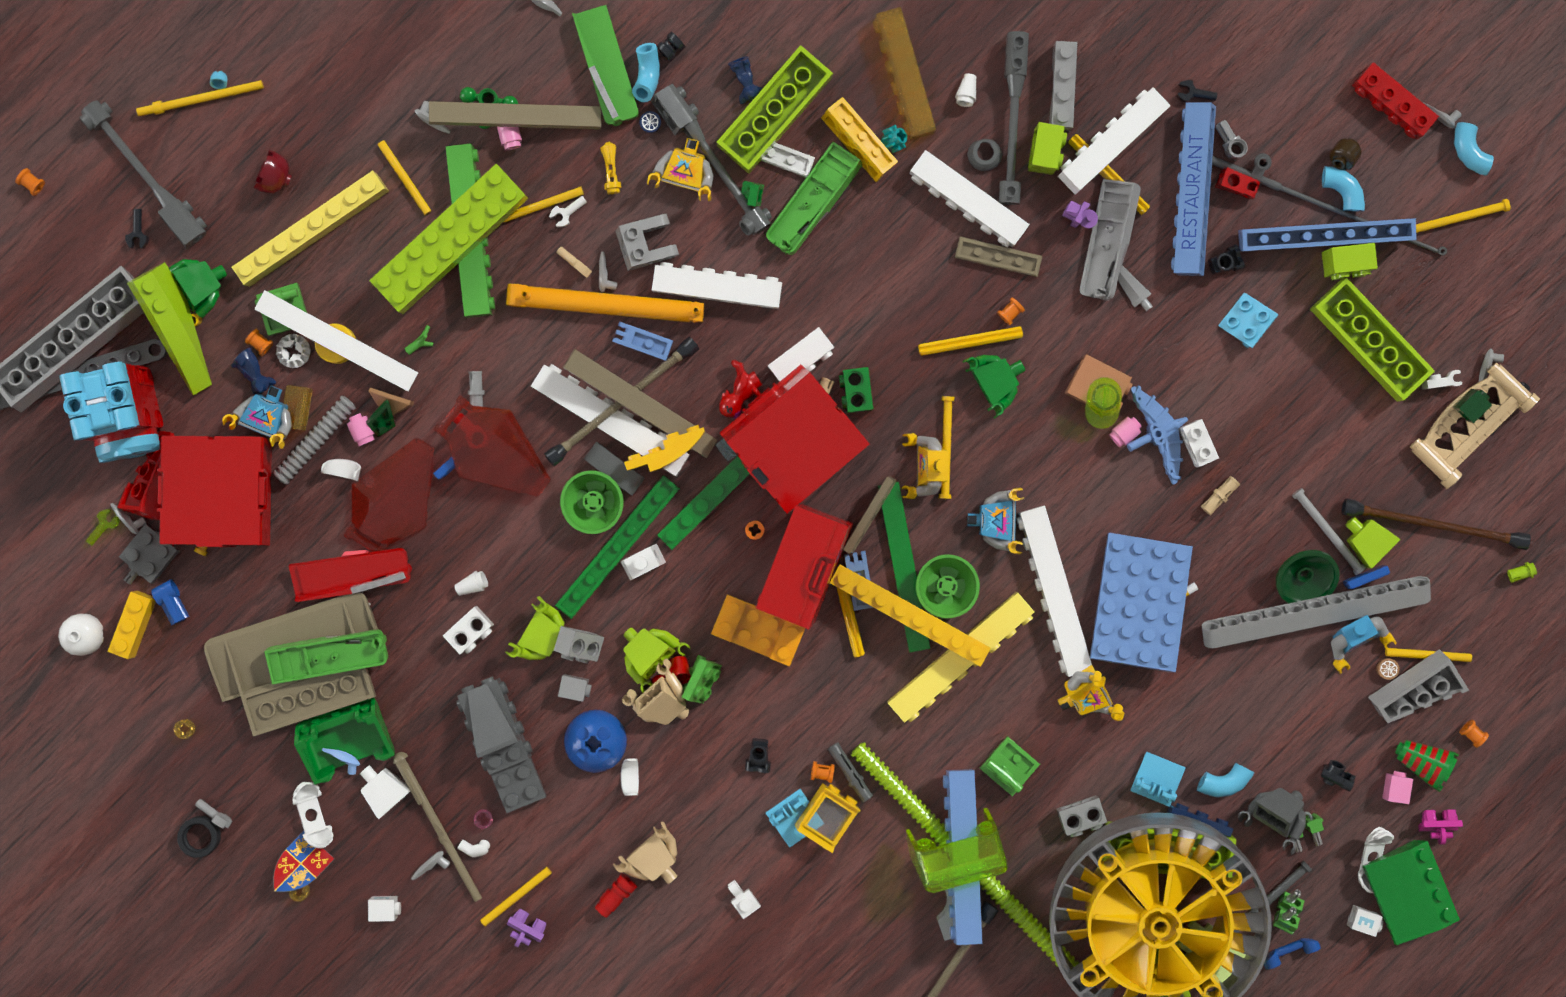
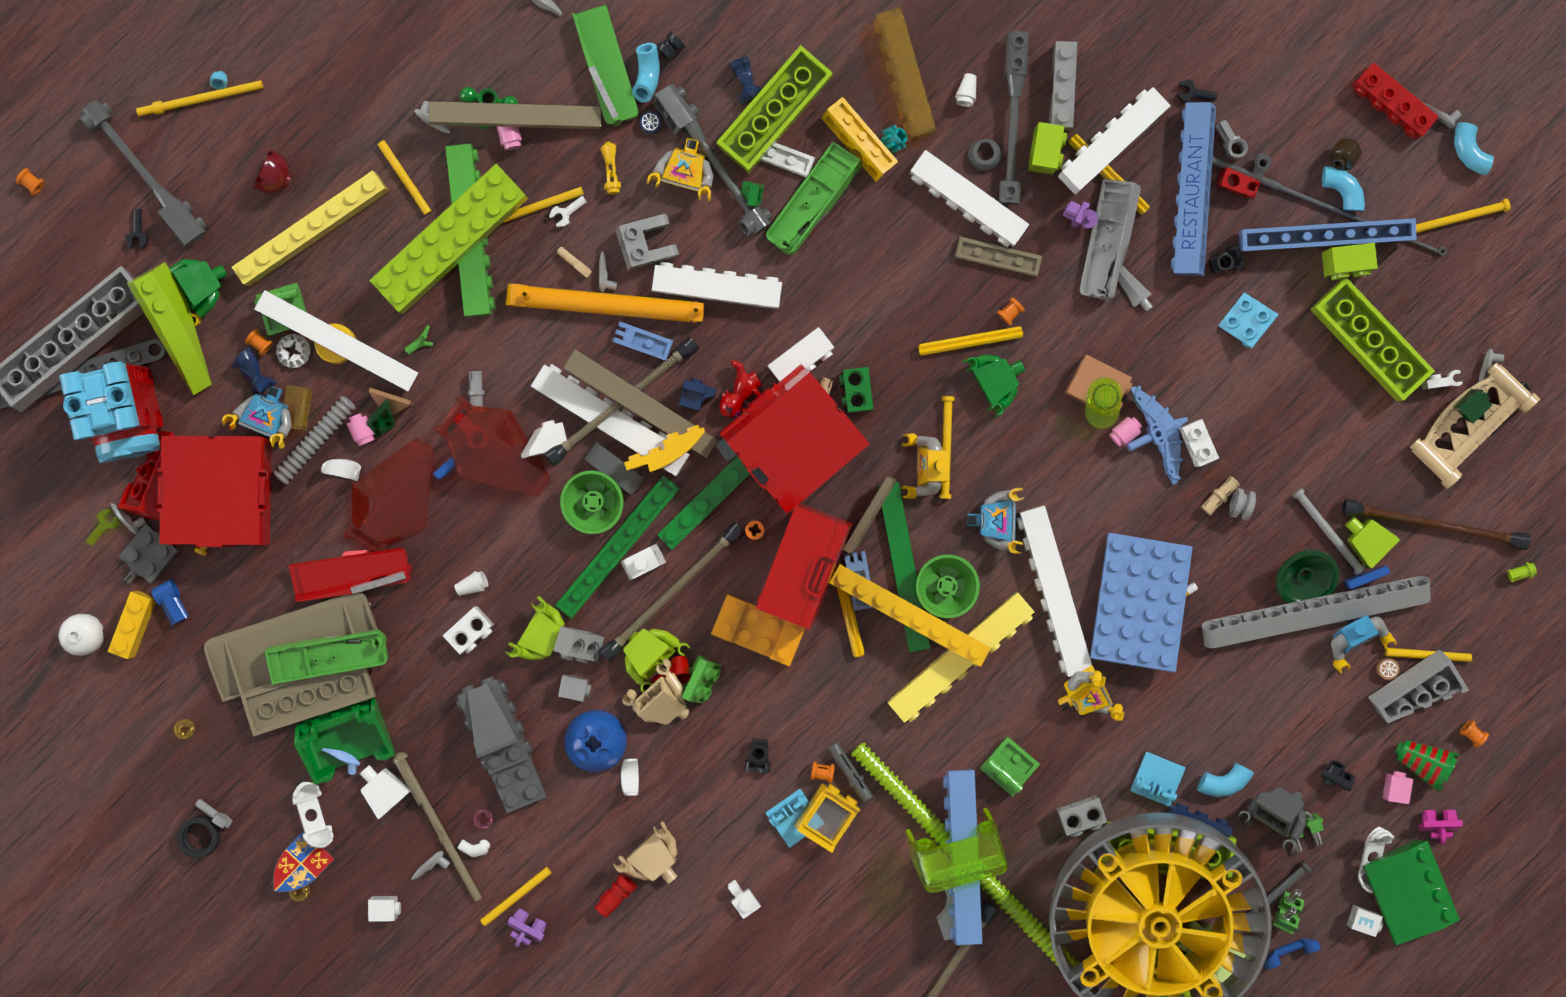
(544, 438): none -> white slope
(612, 648): none -> dark tan hose
(695, 393): none -> dark blue brick
(1242, 504): none -> light grey wheel

